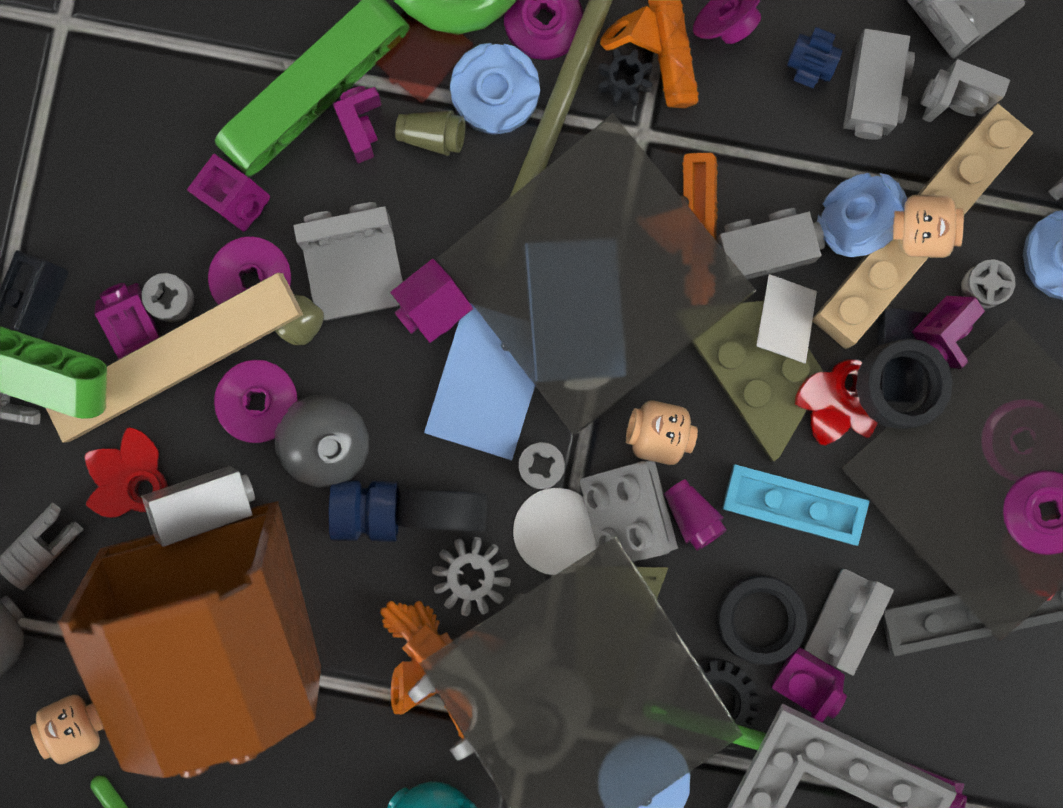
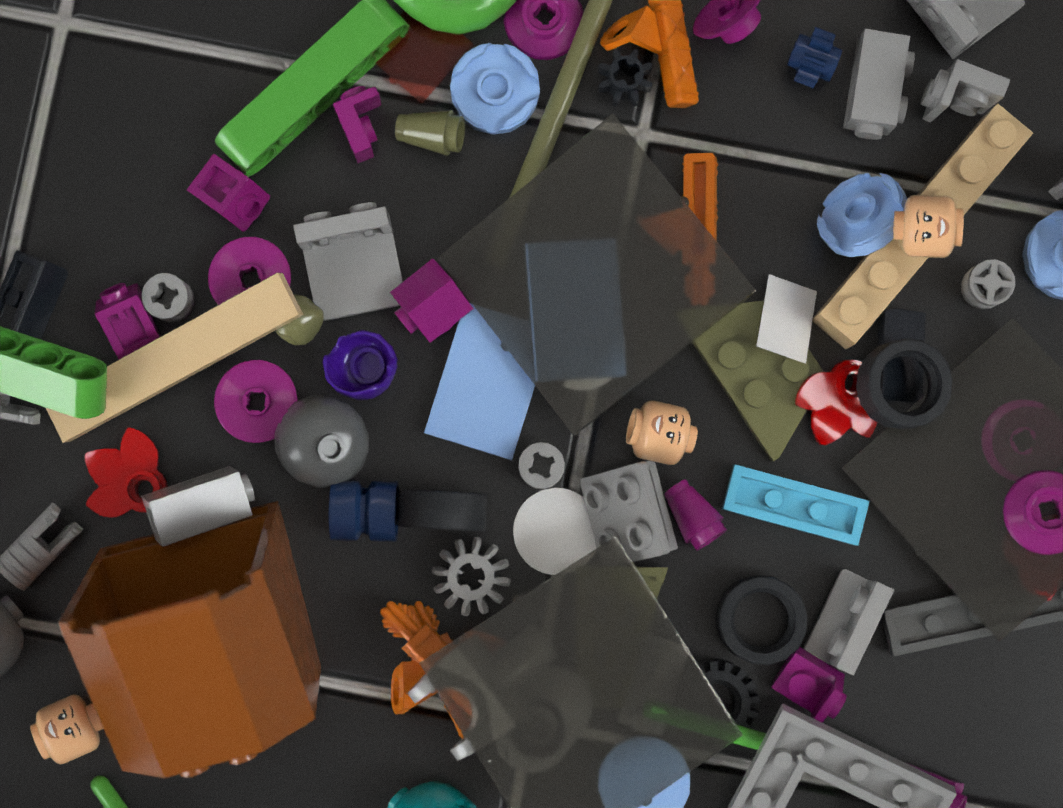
(361, 365): none -> dark purple hair
(773, 246): light grey brick -> none
(949, 323): magenta bracket -> none

